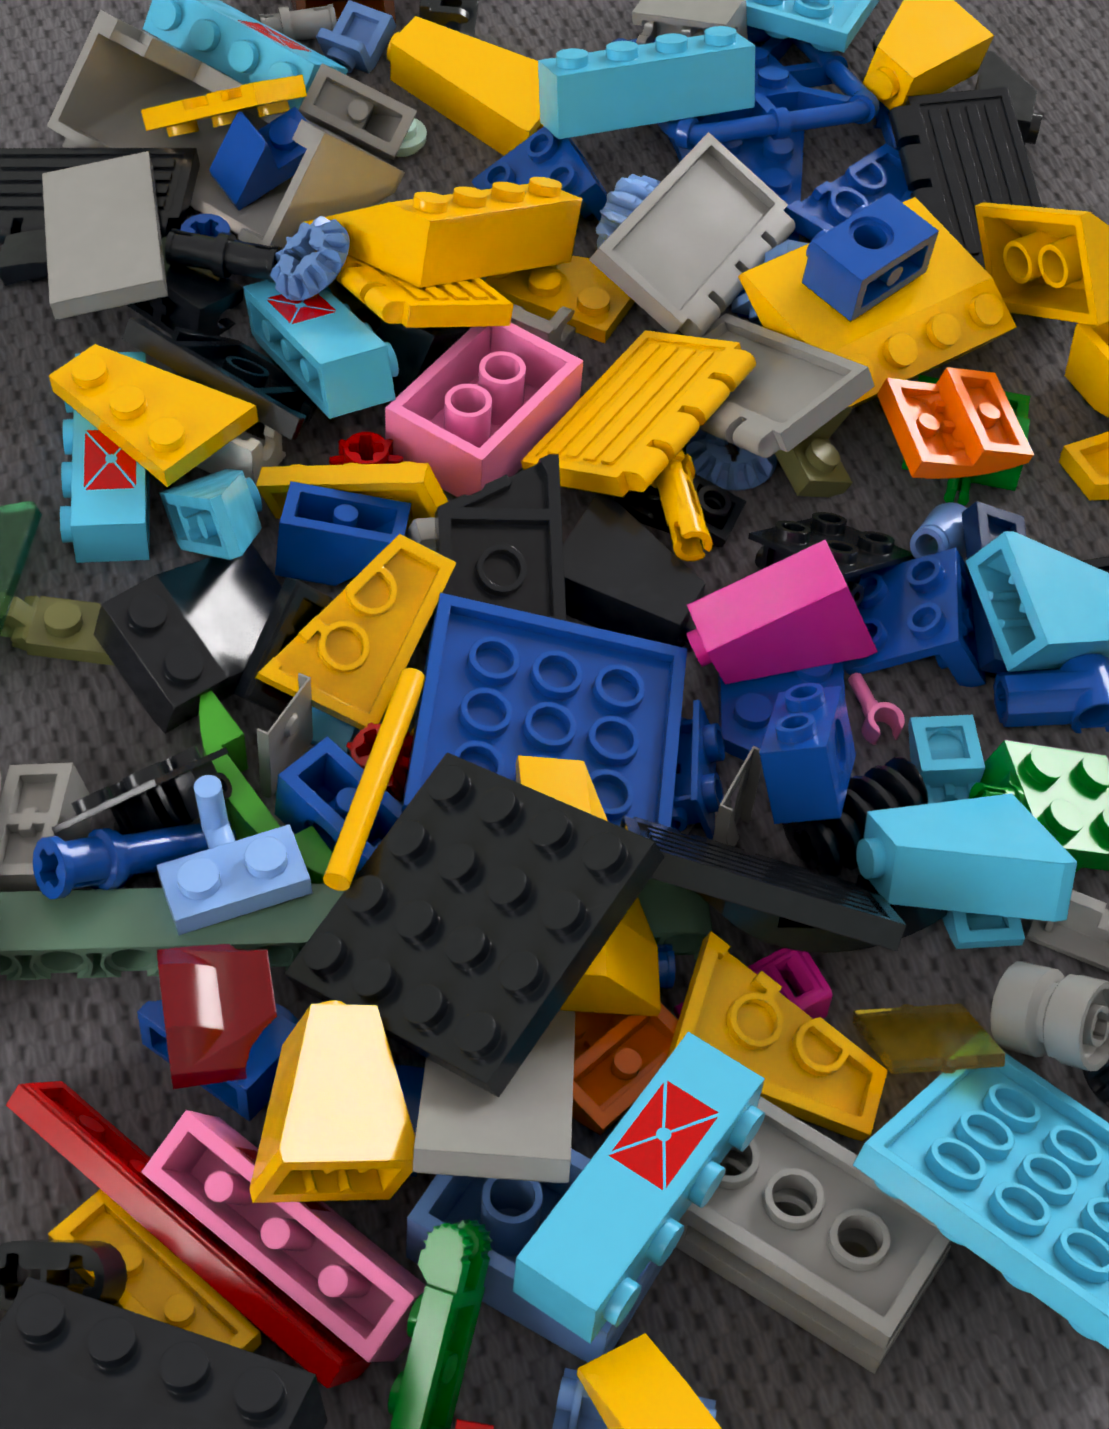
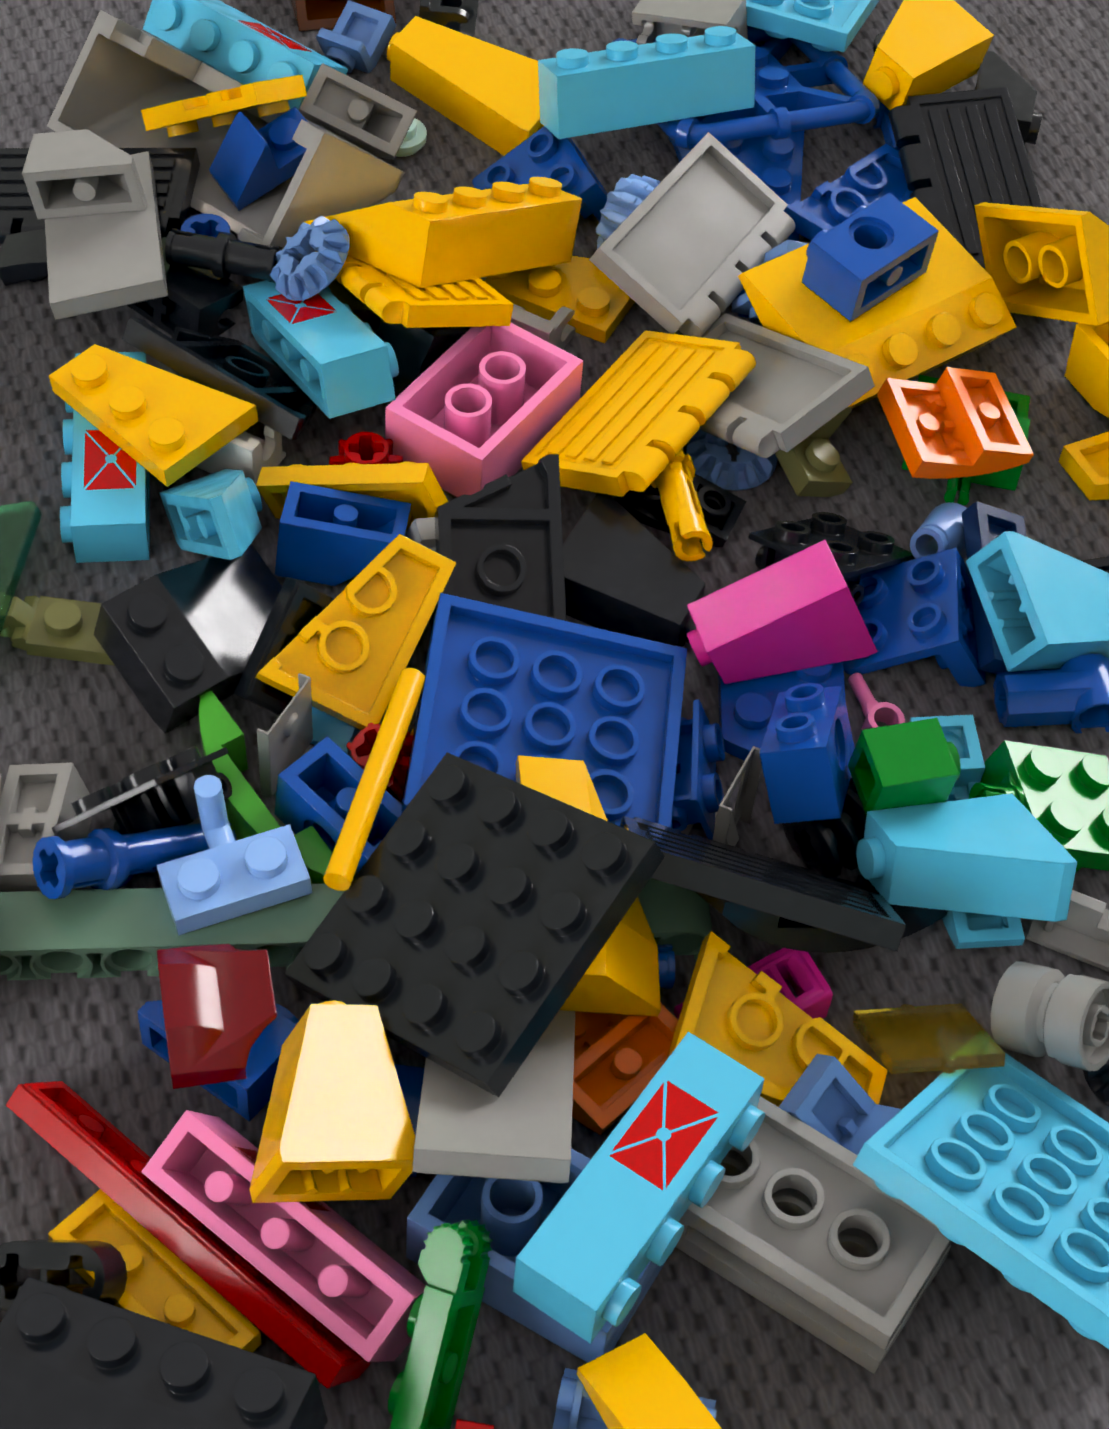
(80, 176): none -> light grey slope
(302, 23): light grey pin -> none
(836, 1104): none -> medium blue bracket
(904, 765): none -> green brick

